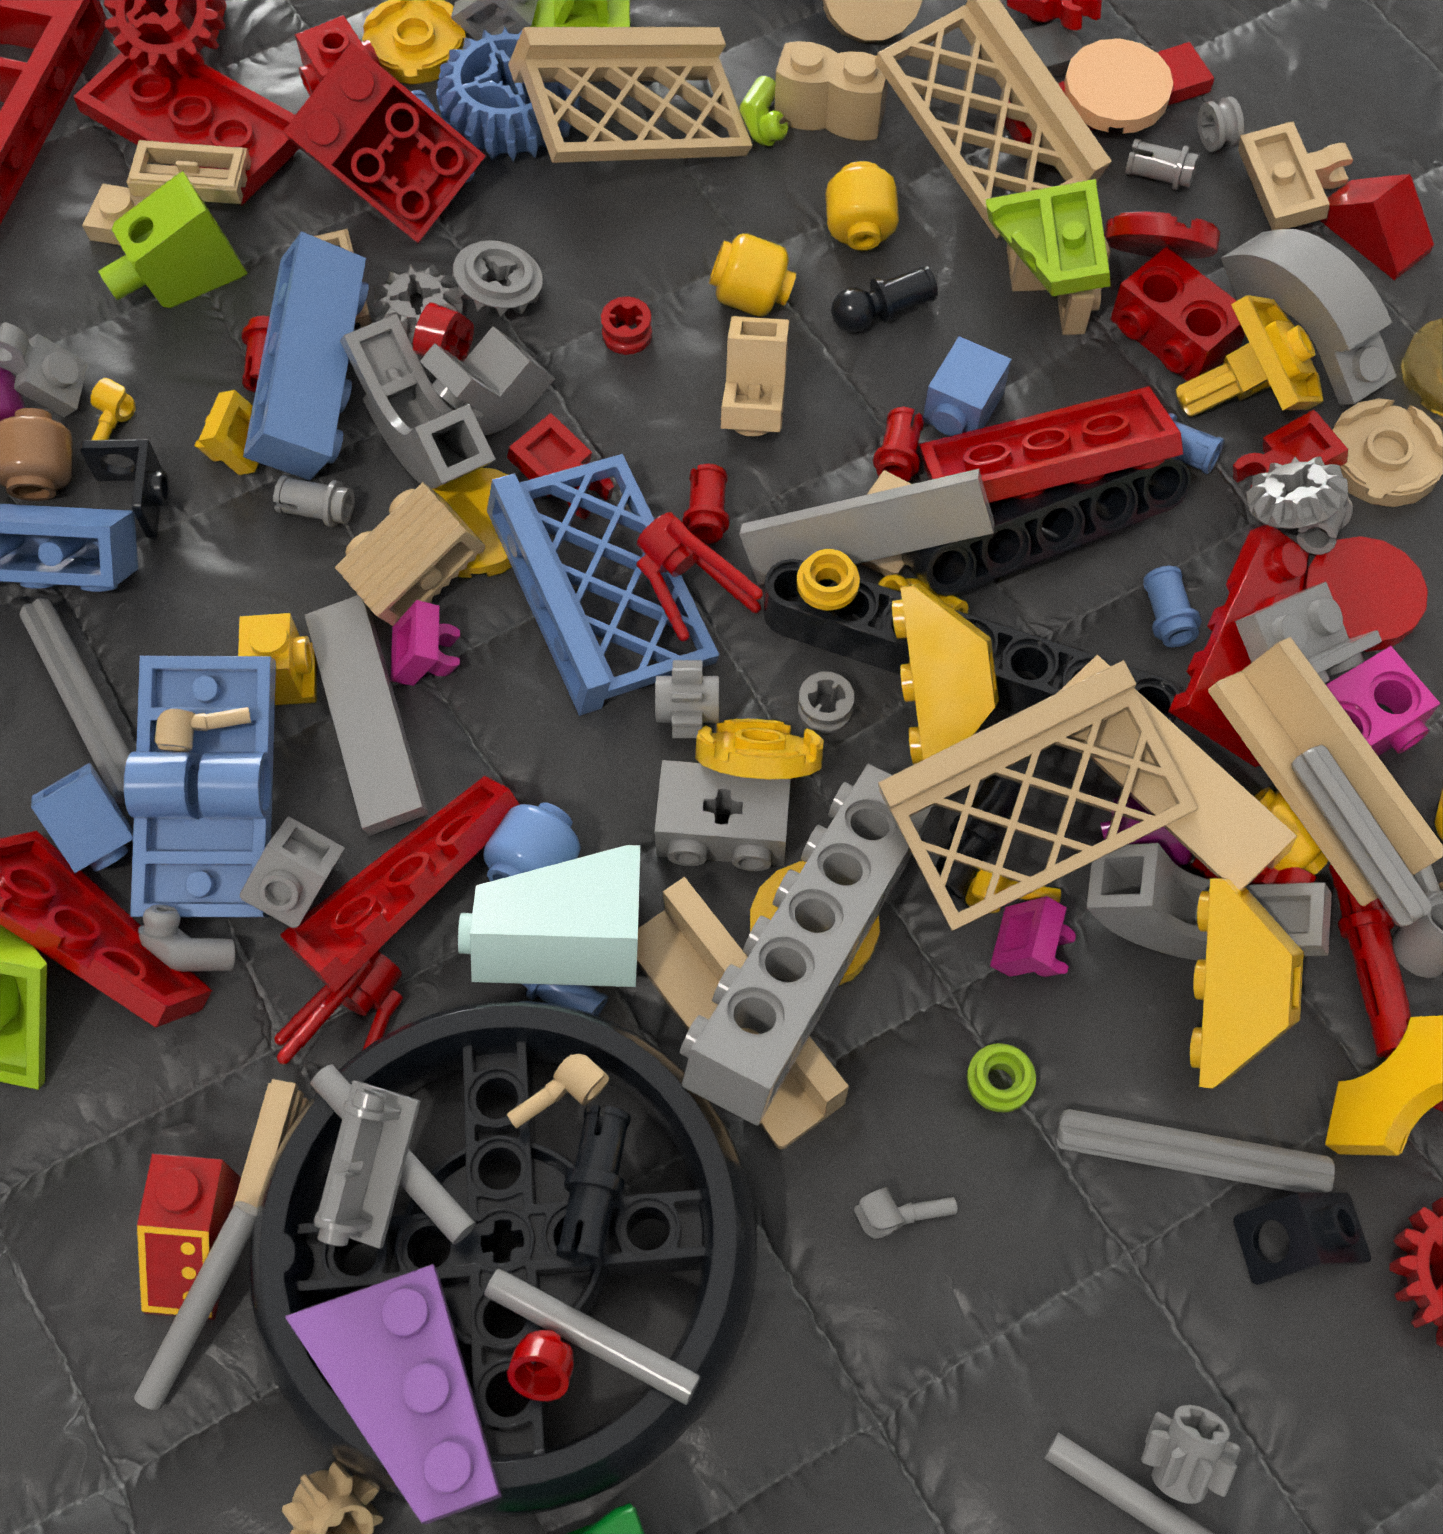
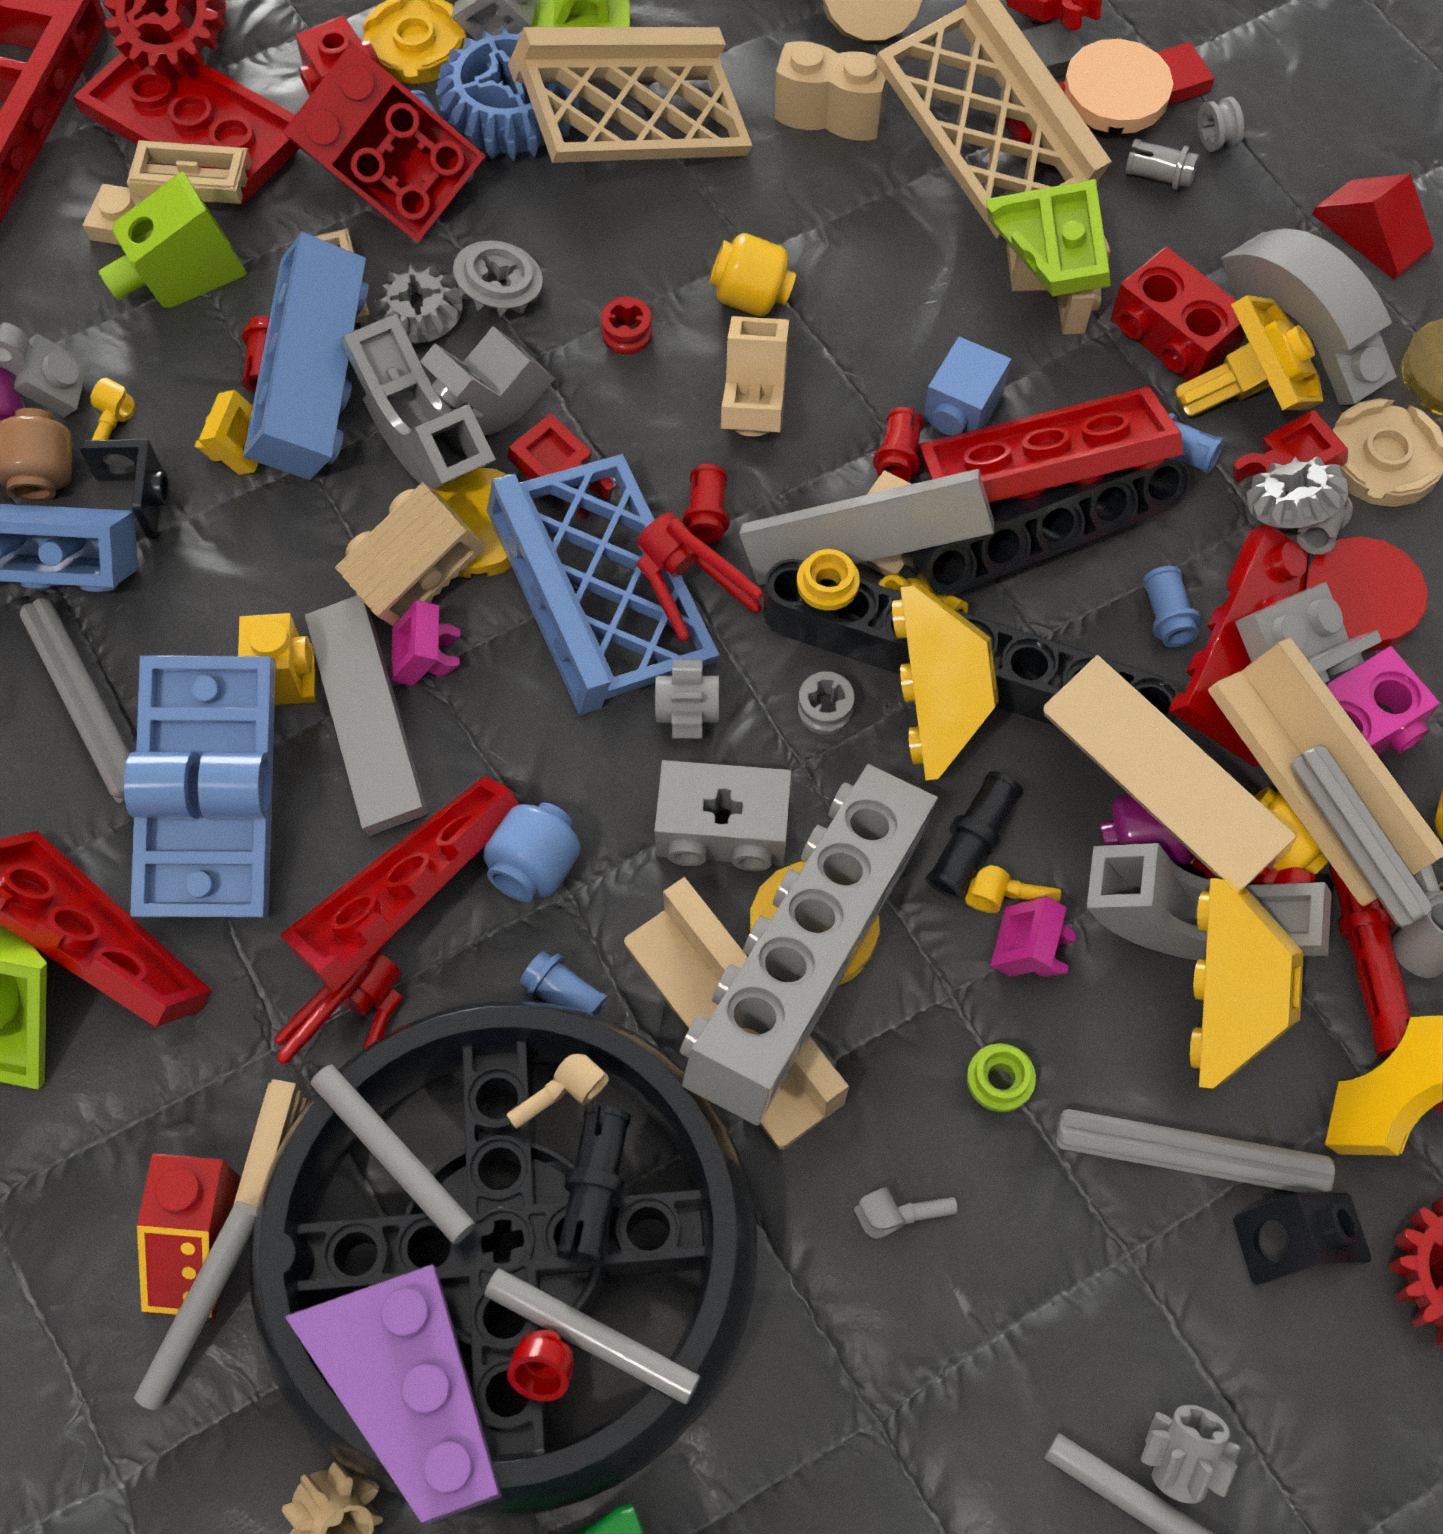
(83, 820): medium blue brick -> none
(177, 726): tan hand -> none
(177, 949): light grey arm -> none
(291, 872): light grey bracket -> none
(315, 500): light grey pin -> none
(366, 1166): light grey hinge -> none
(445, 328): red beam -> none
(558, 923): light aqua slope -> none
(754, 108): lime arm -> none
(759, 749): yellow tile -> none
(856, 308): black pin -> none
(862, 205): yellow head -> none
(1011, 742): tan fence -> none
(1152, 231): red tile -> none
(1288, 177): tan plate -> none

